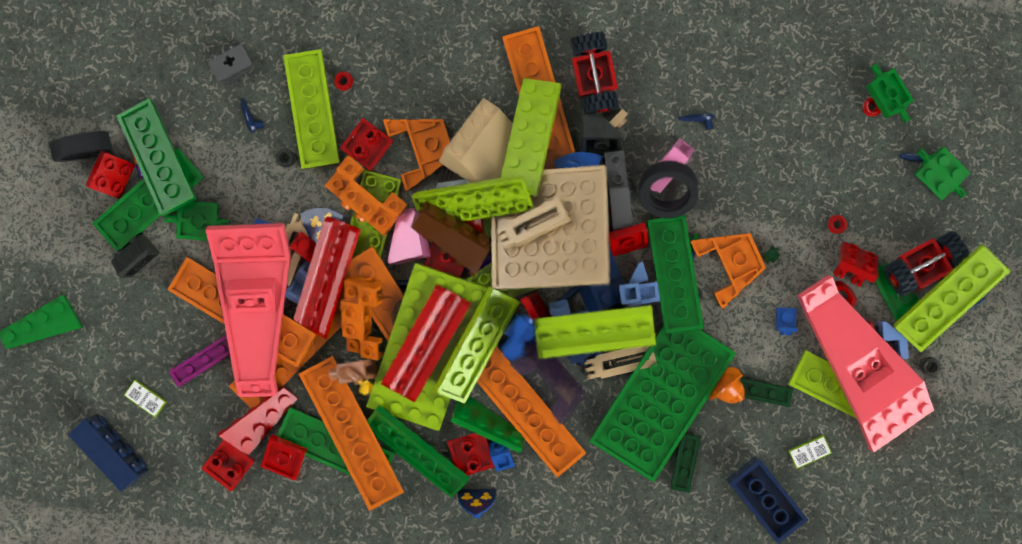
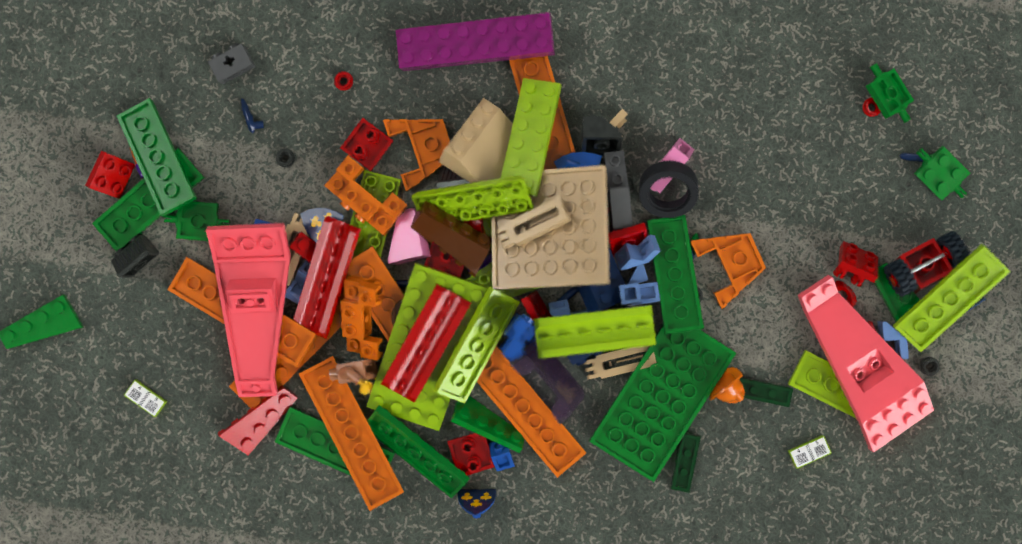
(80, 146): black tyre -> none
(109, 452): dark blue brick -> none
(200, 361): magenta tile -> none
(228, 465): red plate -> none
(283, 457): red plate -> none
(311, 109): lime plate -> none
(475, 42): none -> magenta brick
(594, 73): brick -> none
(633, 255): none -> medium blue slope
(707, 118): dark blue bar -> none
(767, 499): dark blue brick -> none
(772, 254): dark green plate -> none
(786, 320): blue bracket -> none
(843, 224): red plate -> none

